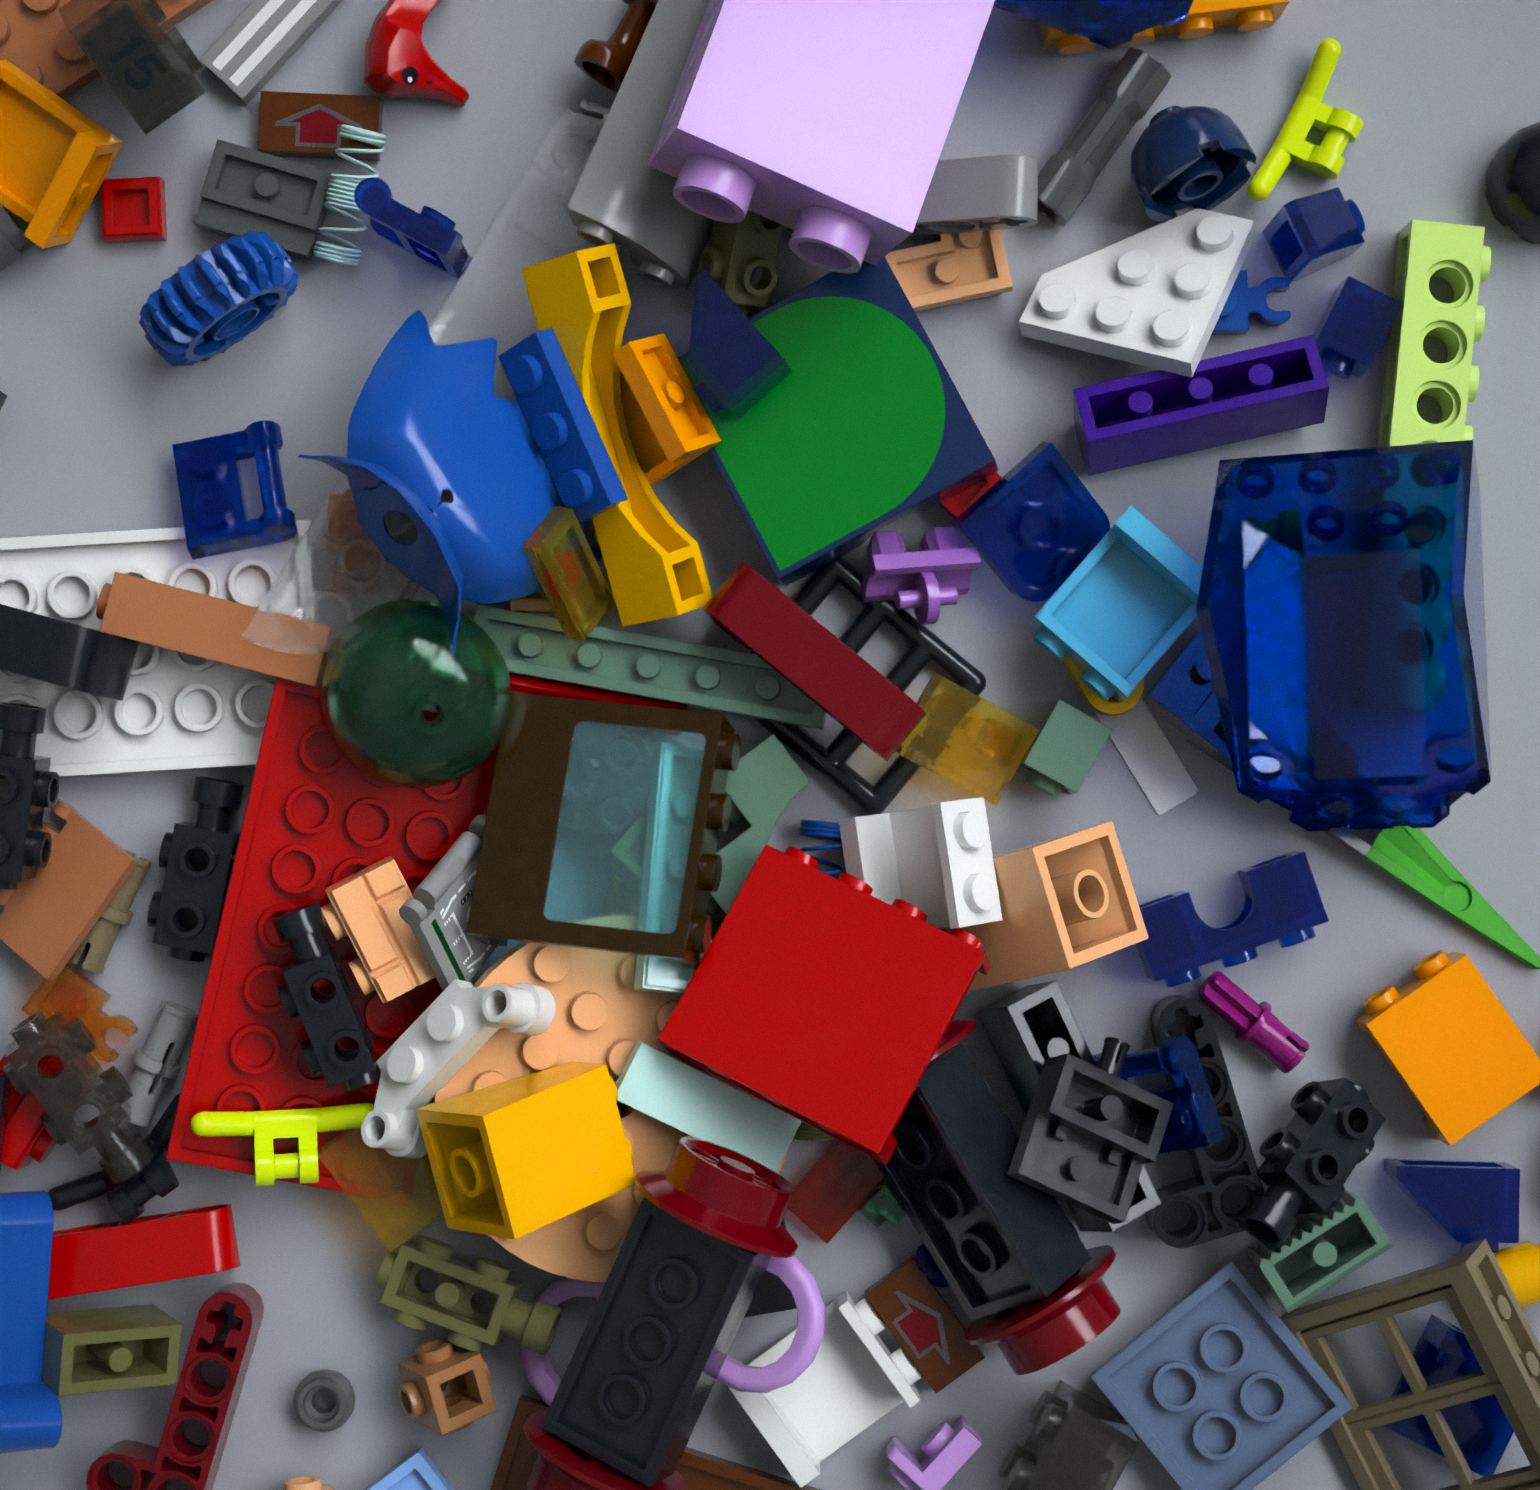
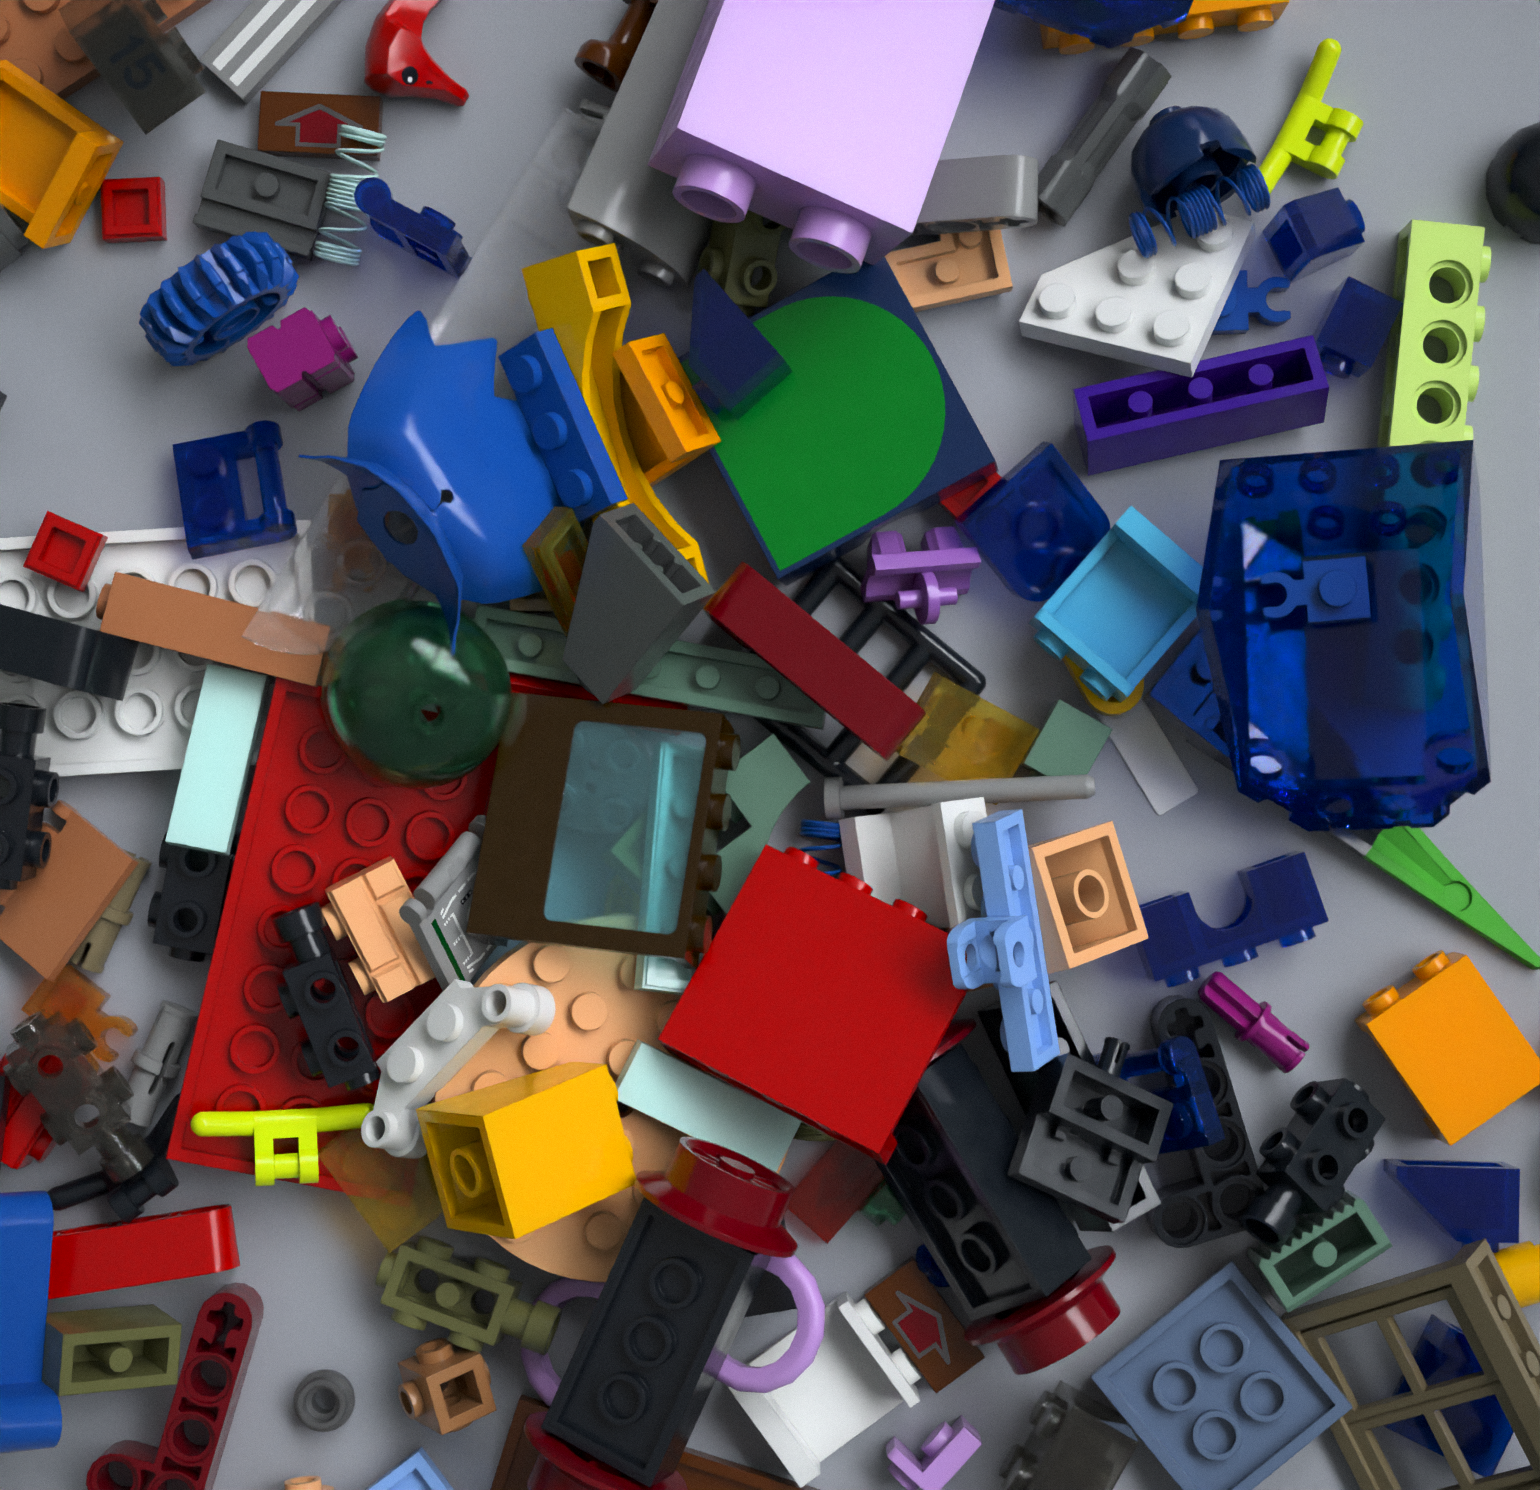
(65, 551): none -> red tile
(217, 760): none -> light aqua tile
(303, 358): none -> magenta brick
(629, 603): none -> dark grey slope
(915, 794): none -> light grey bar
(1008, 942): none -> light blue plate
(1197, 211): none -> blue piece
(1328, 591): none -> blue plate

